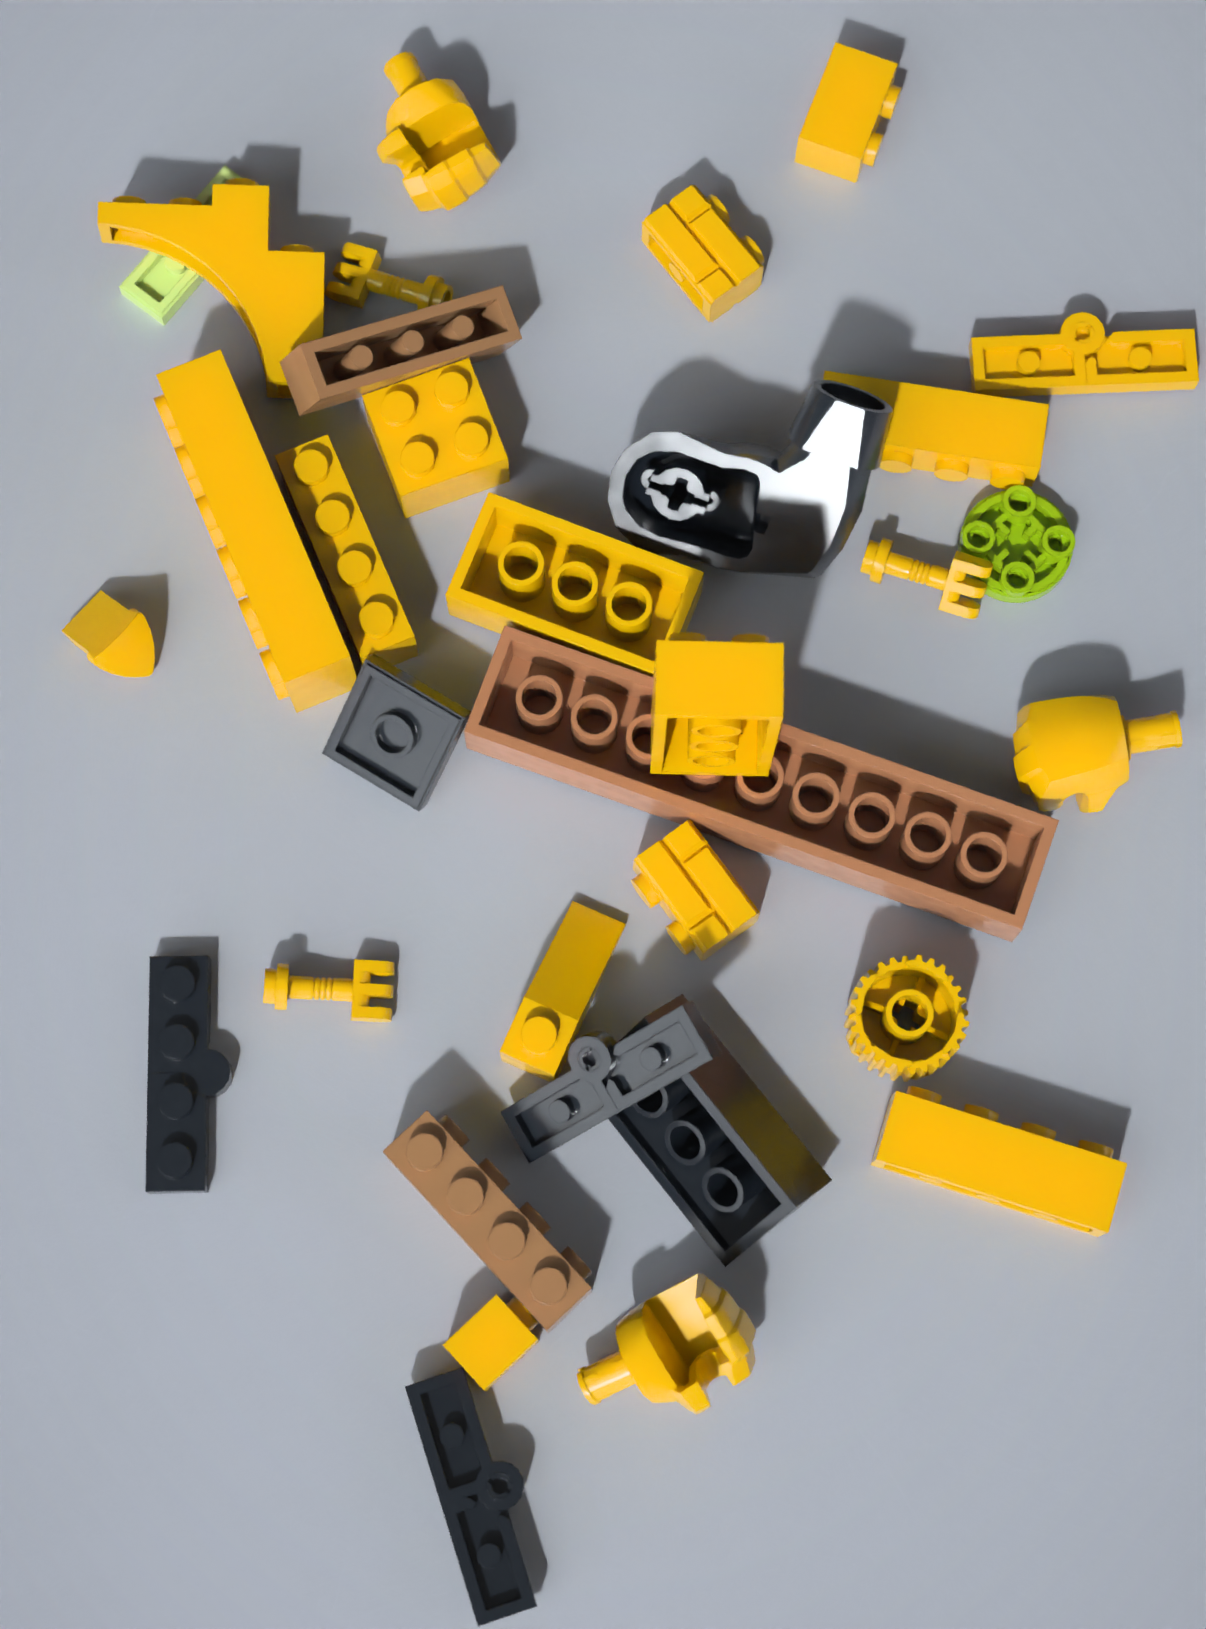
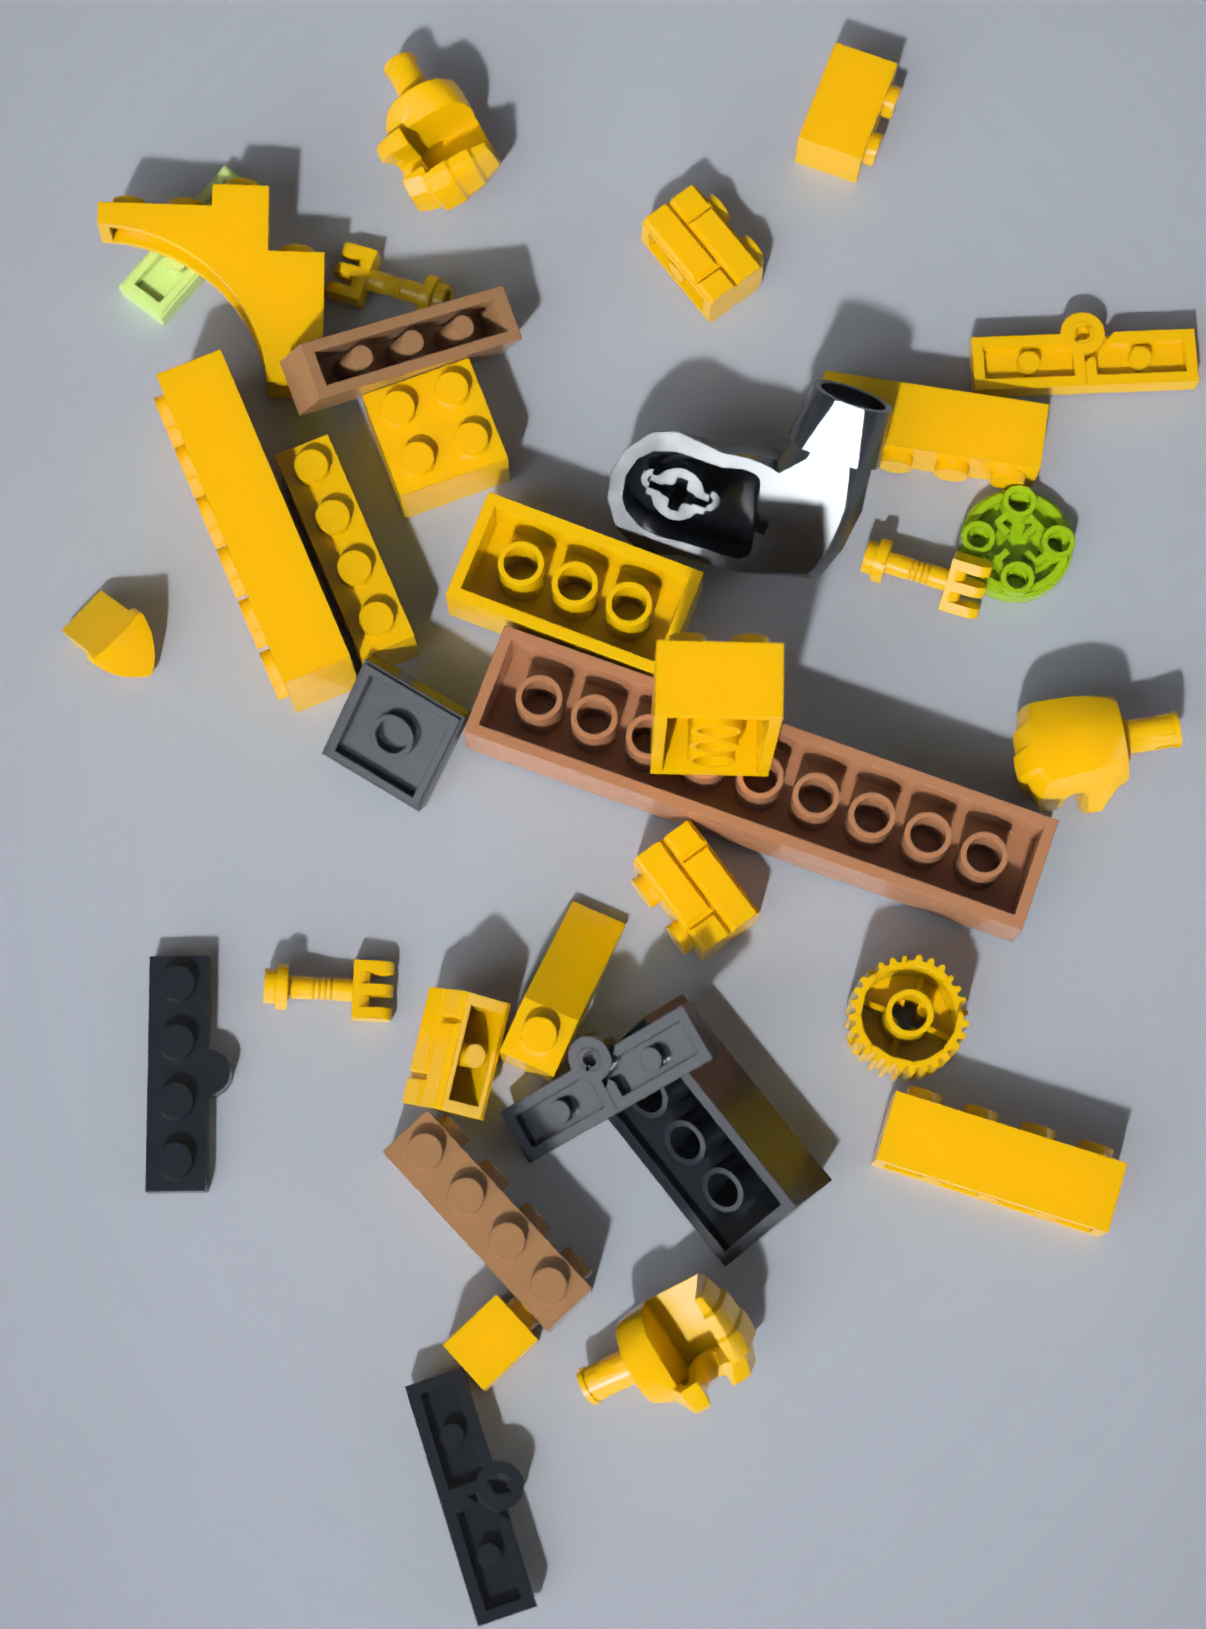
(456, 1053): none -> yellow brick

